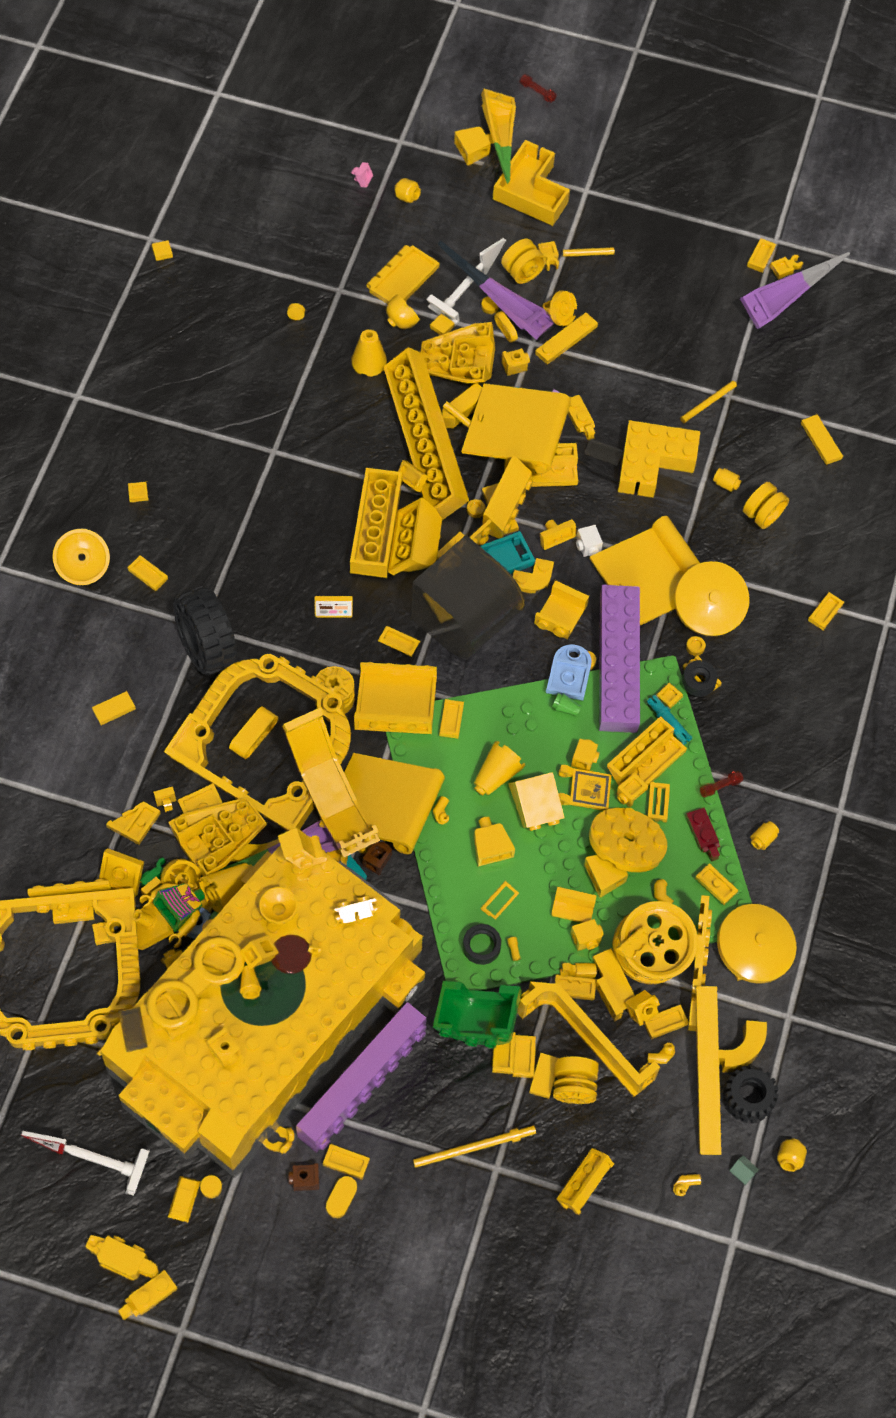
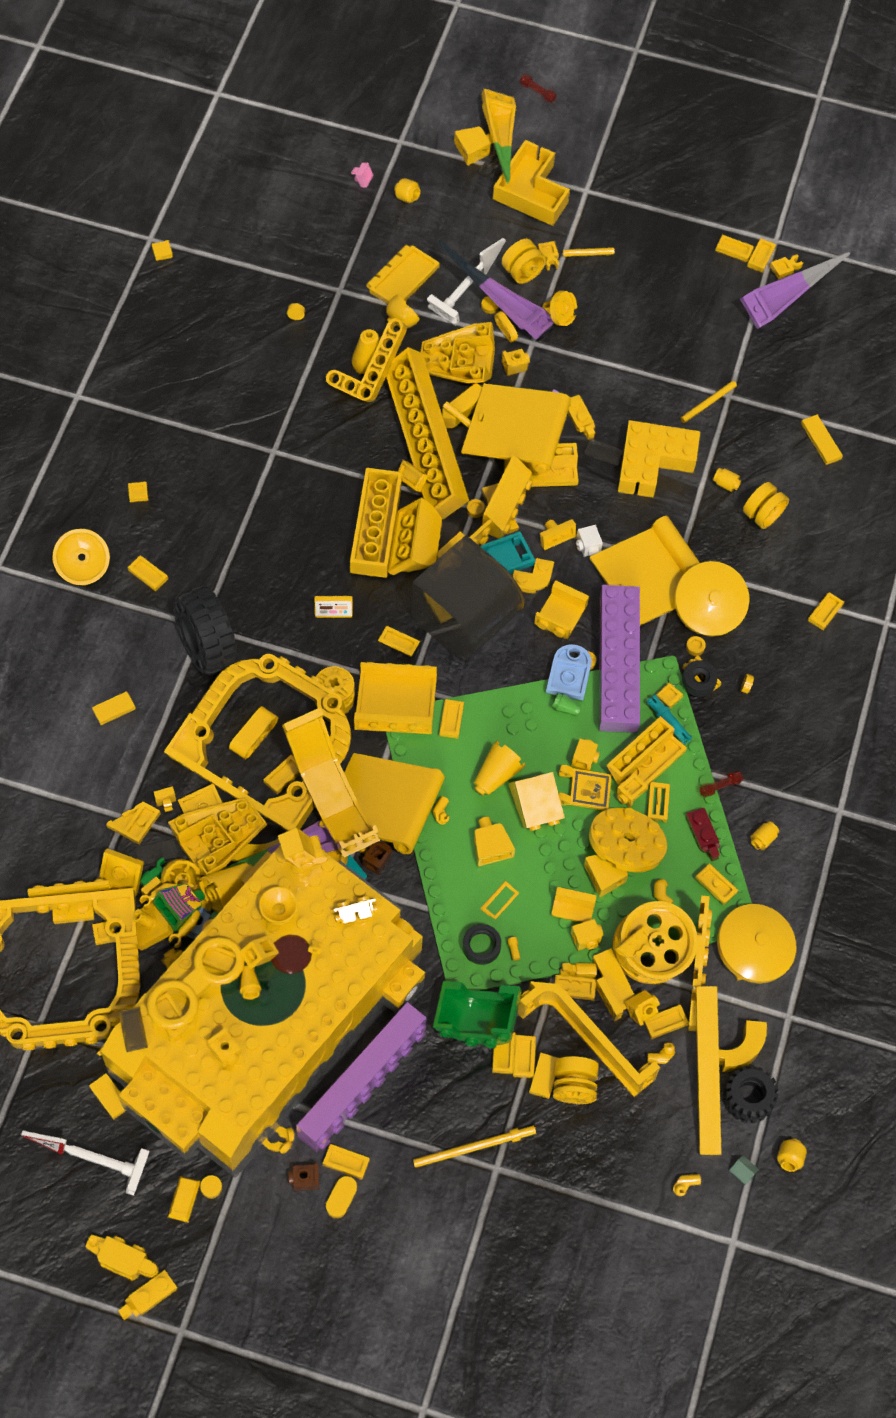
(108, 1095): none -> yellow tile
(282, 775): none -> yellow tile
(374, 367): none -> yellow beam
(442, 325): yellow tile -> none
(566, 338): yellow plate -> none
(585, 1180): yellow container -> none
(734, 248): none -> yellow tile
(747, 683): none -> yellow tile

